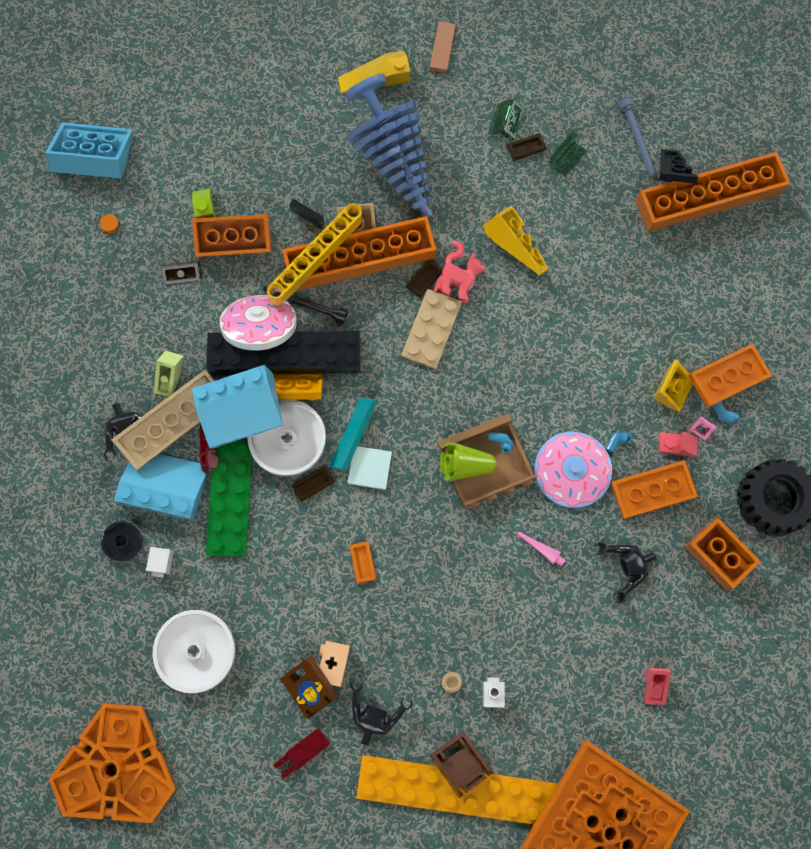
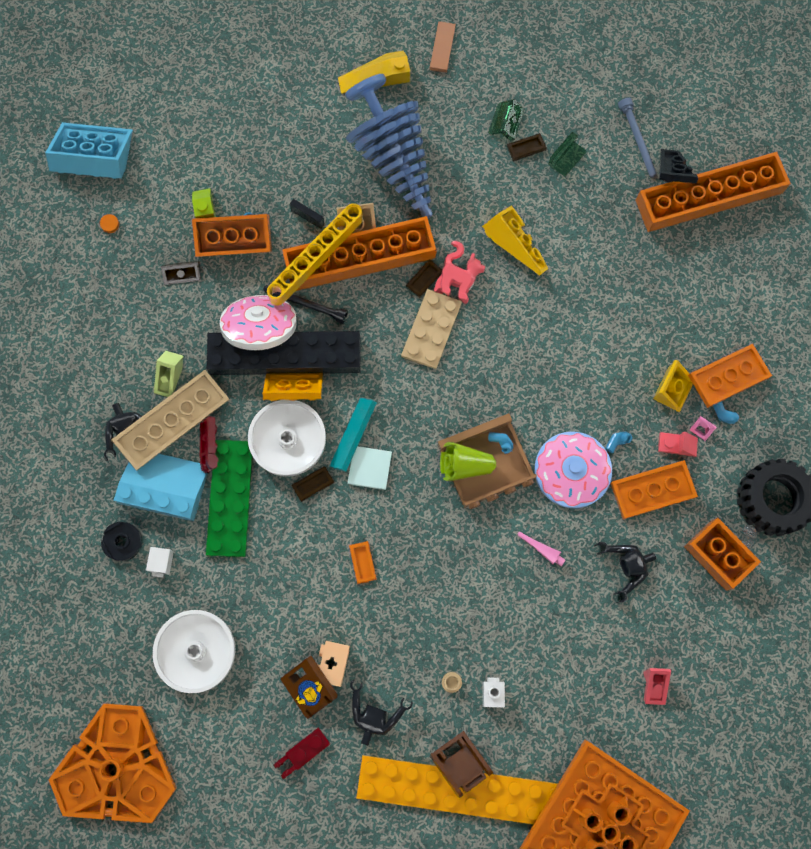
(238, 406): medium azure slope -> none

